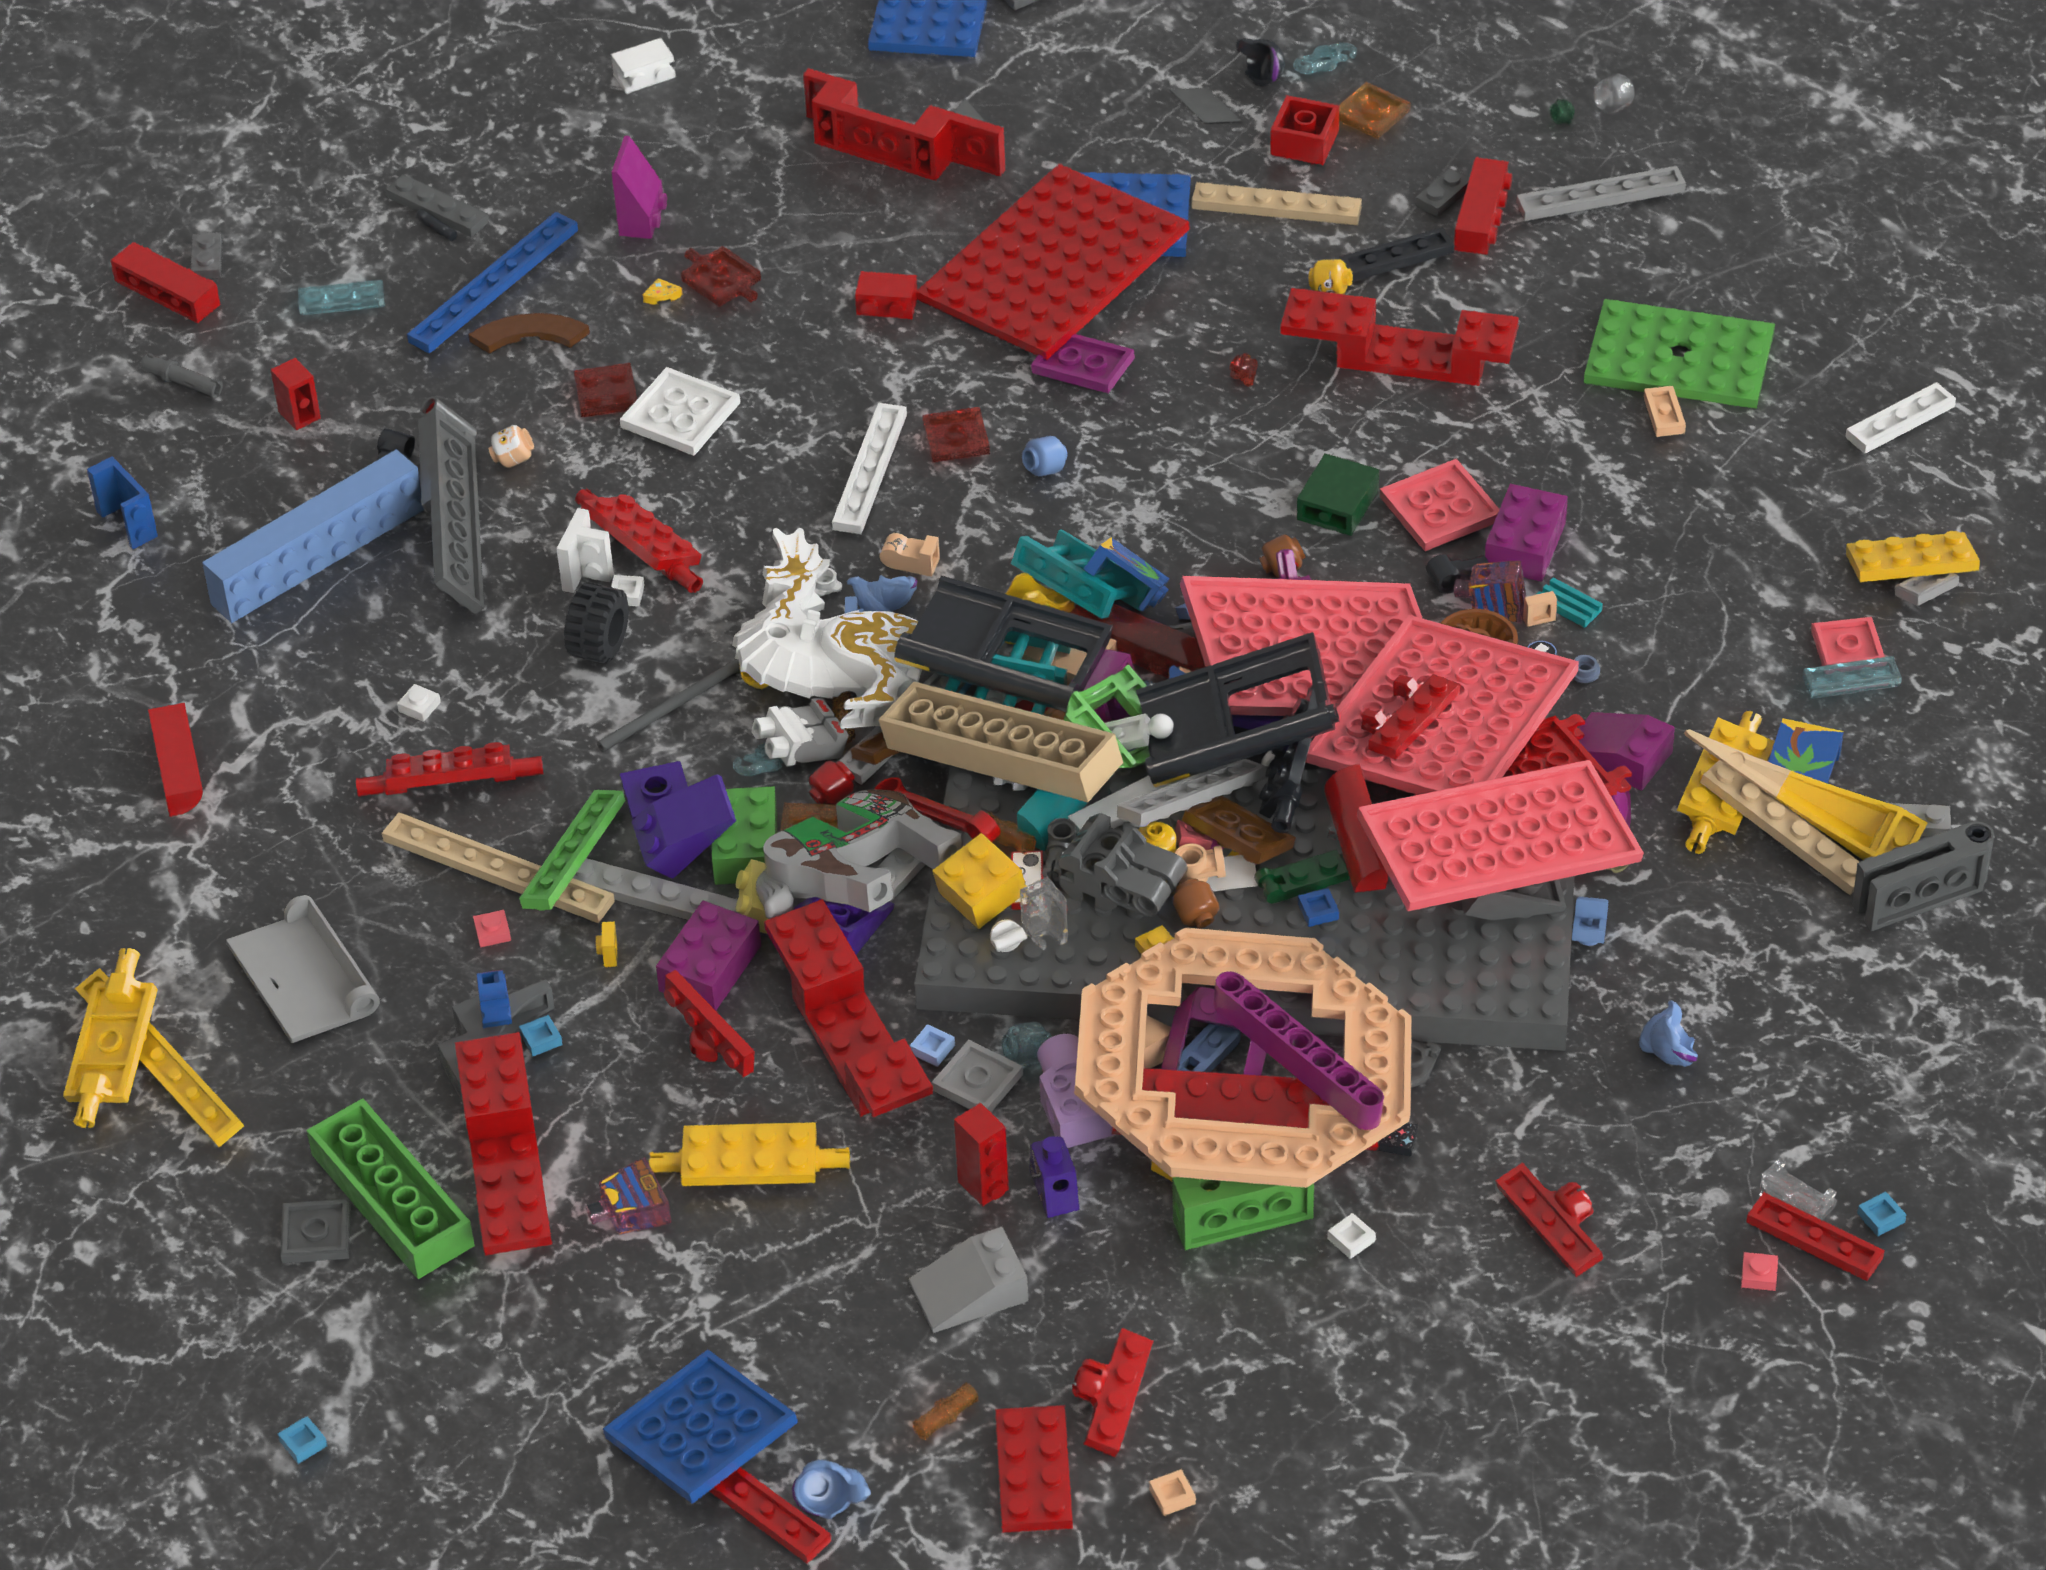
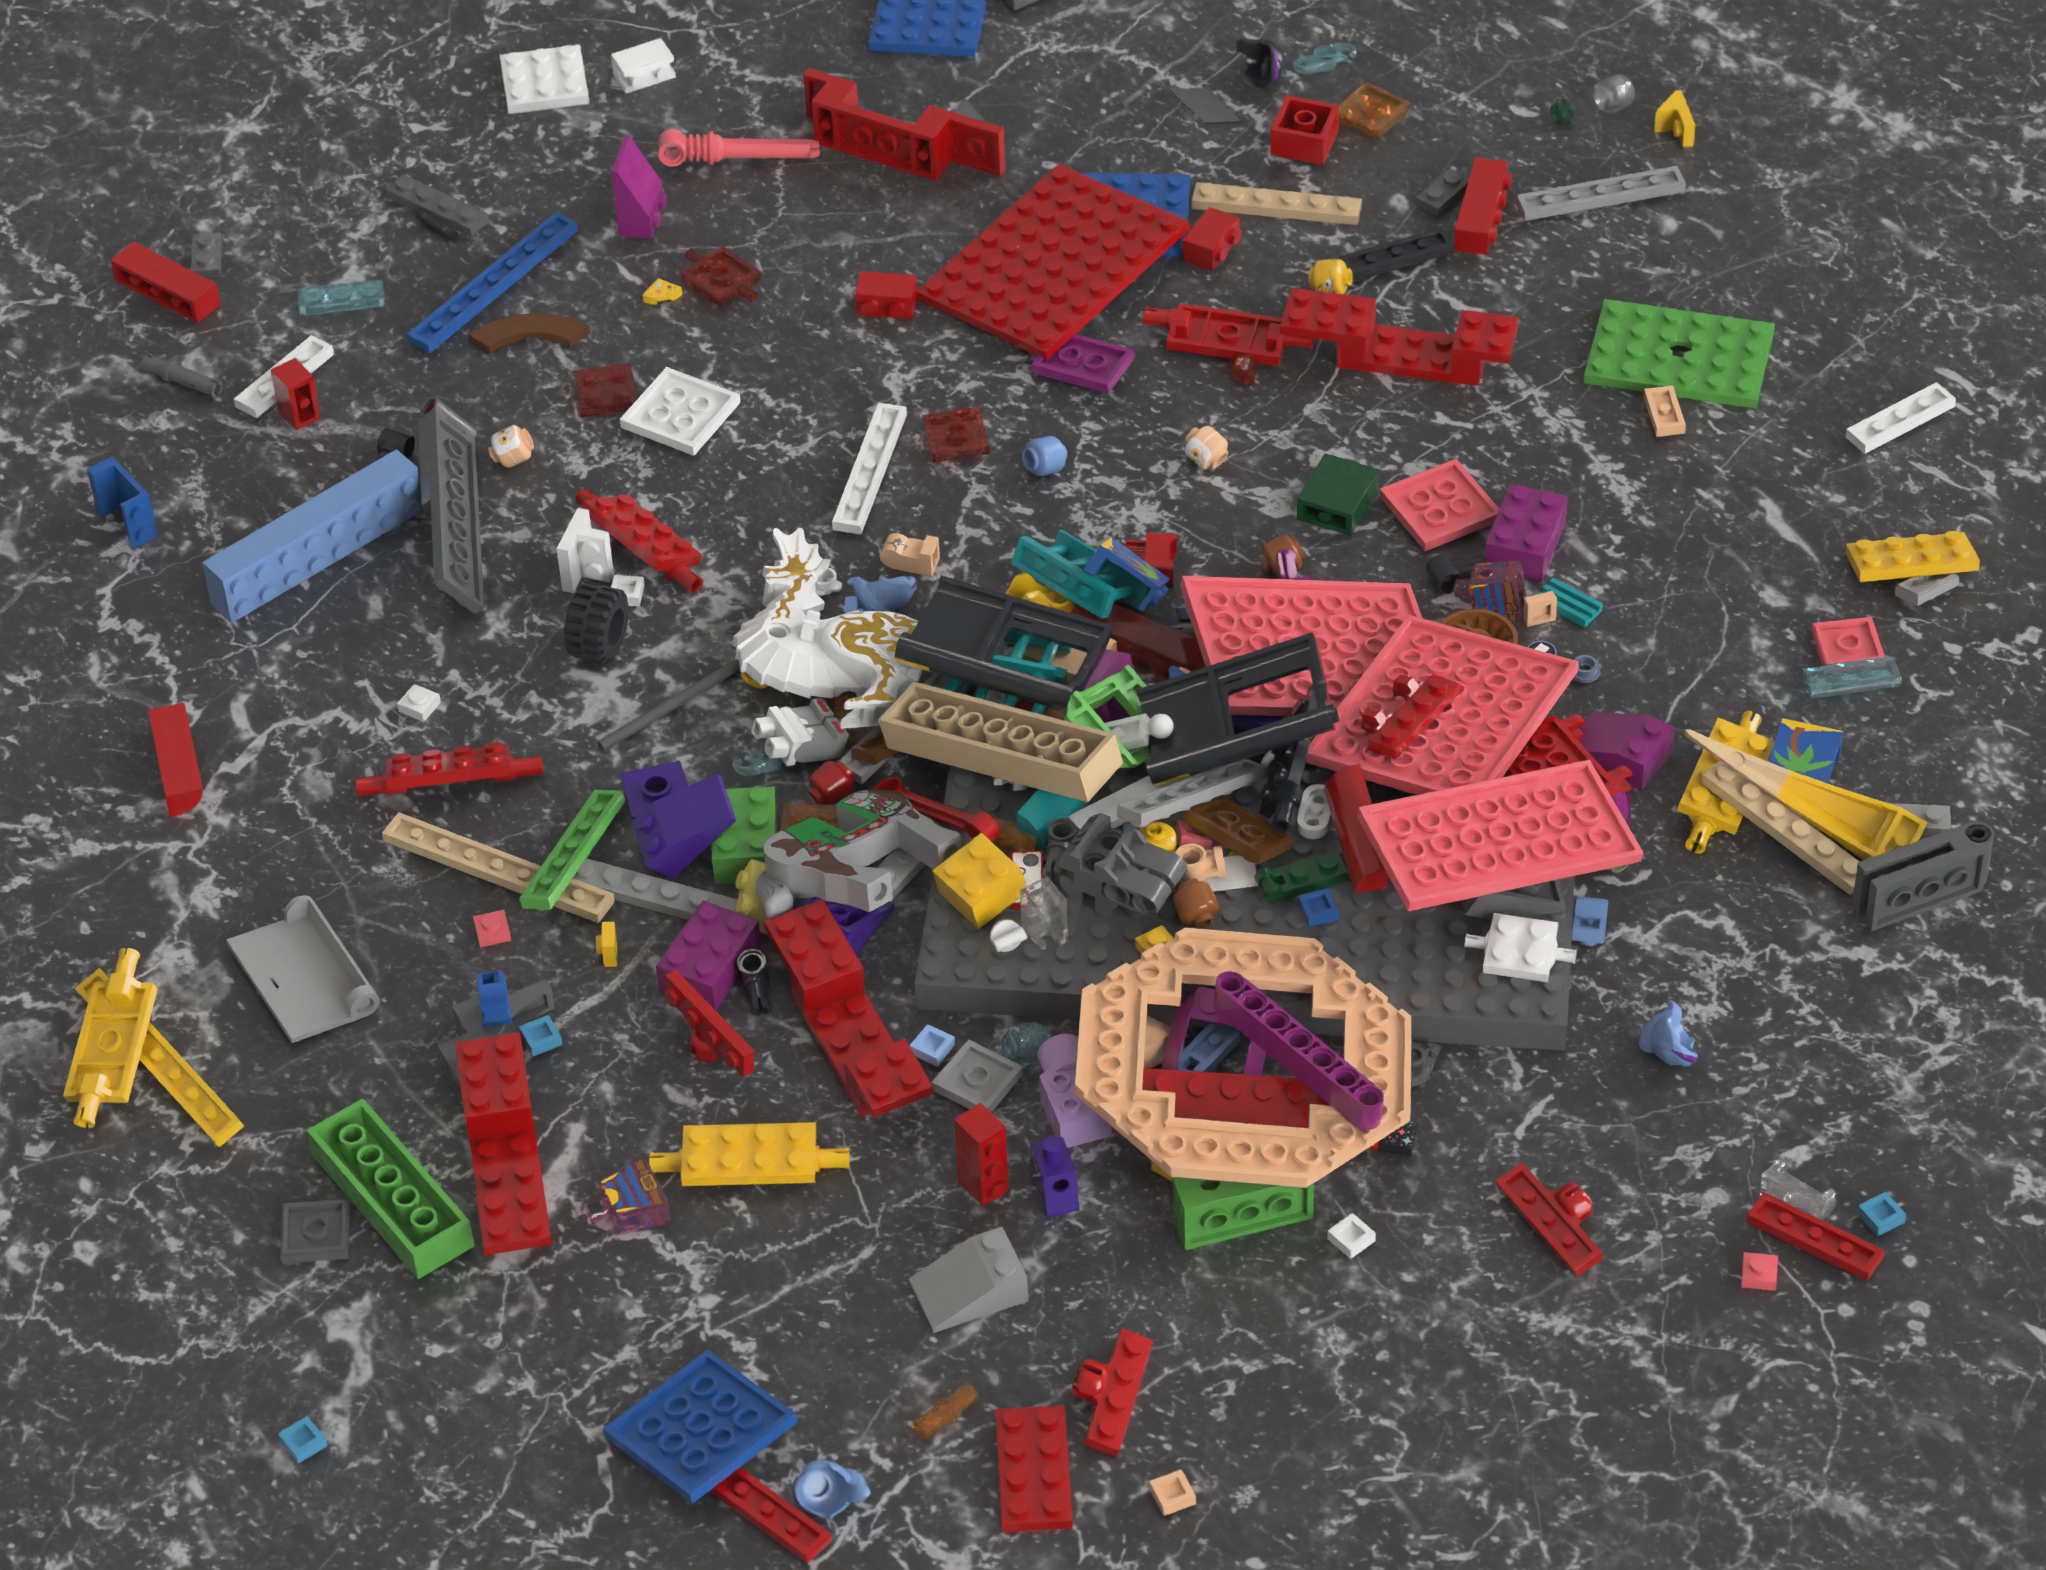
(261, 393): none -> white plate
(544, 79): none -> white plate
(714, 148): none -> coral piece
(755, 981): none -> black pin
(1157, 551): none -> red piece
(1206, 447): none -> light nougat head
(1211, 239): none -> red brick
(1224, 333): none -> red plate
(1314, 813): none -> white plate
(1520, 947): none -> white plate
(1677, 117): none -> yellow slope

